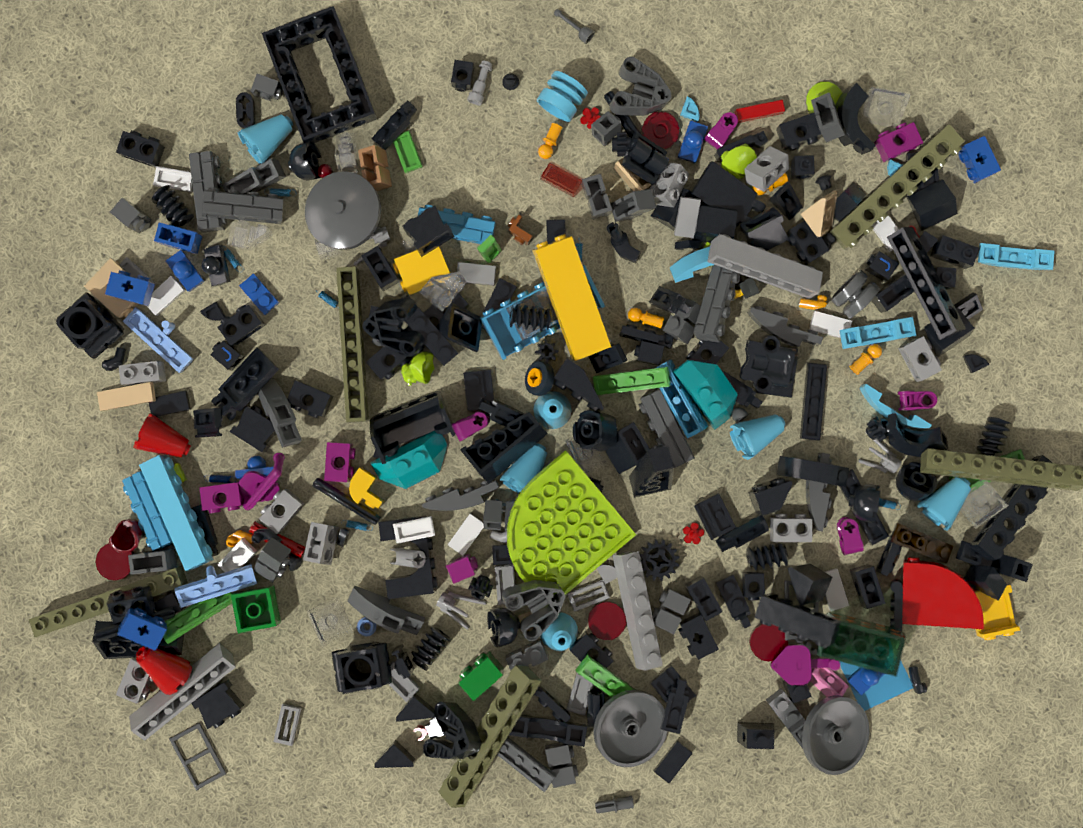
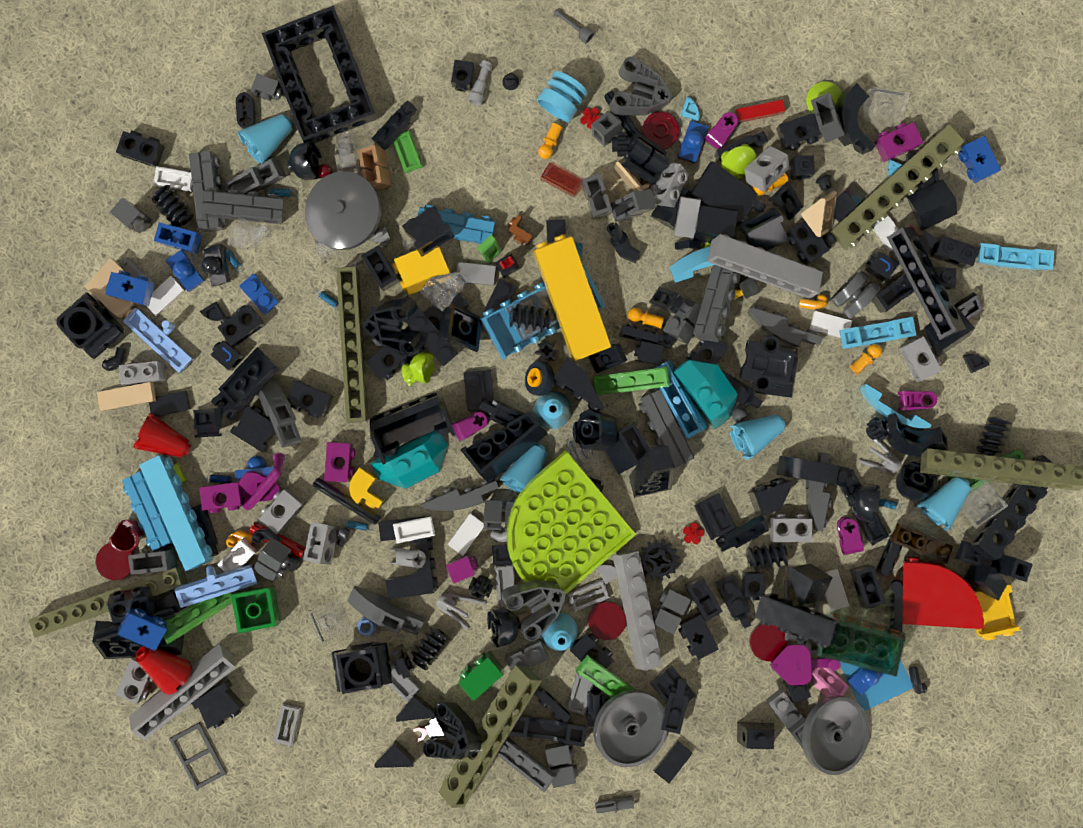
(507, 265): none -> black piece
(813, 401): black tile -> none

